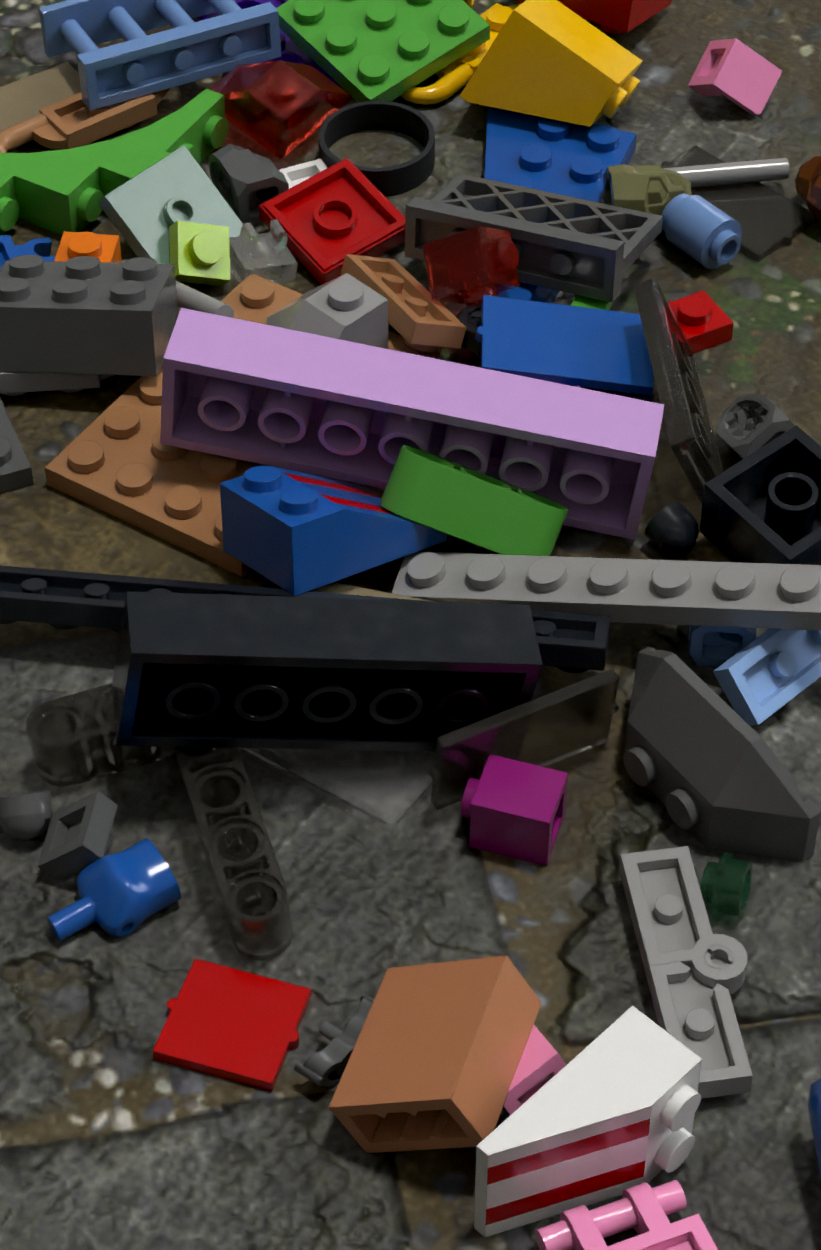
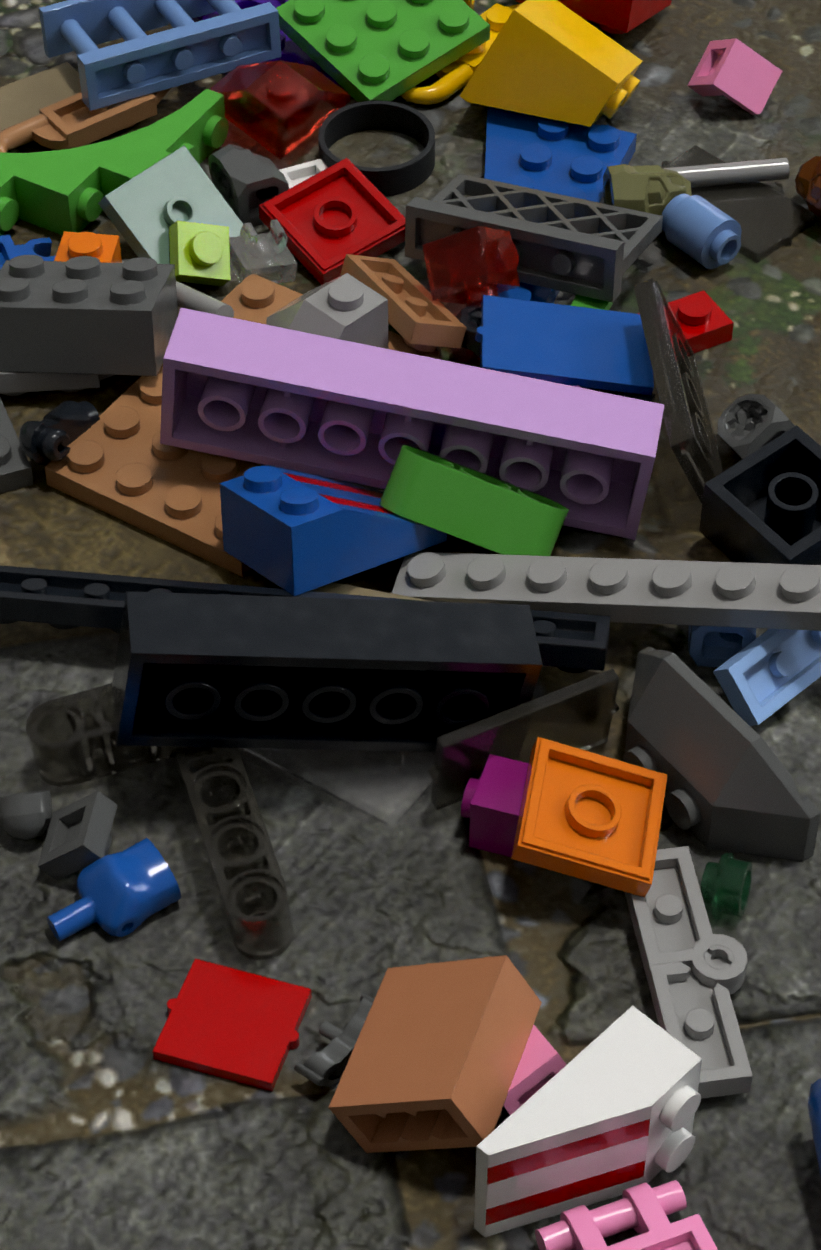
(57, 430): none -> black arm
(590, 817): none -> orange tile
(673, 530): black hinge -> none

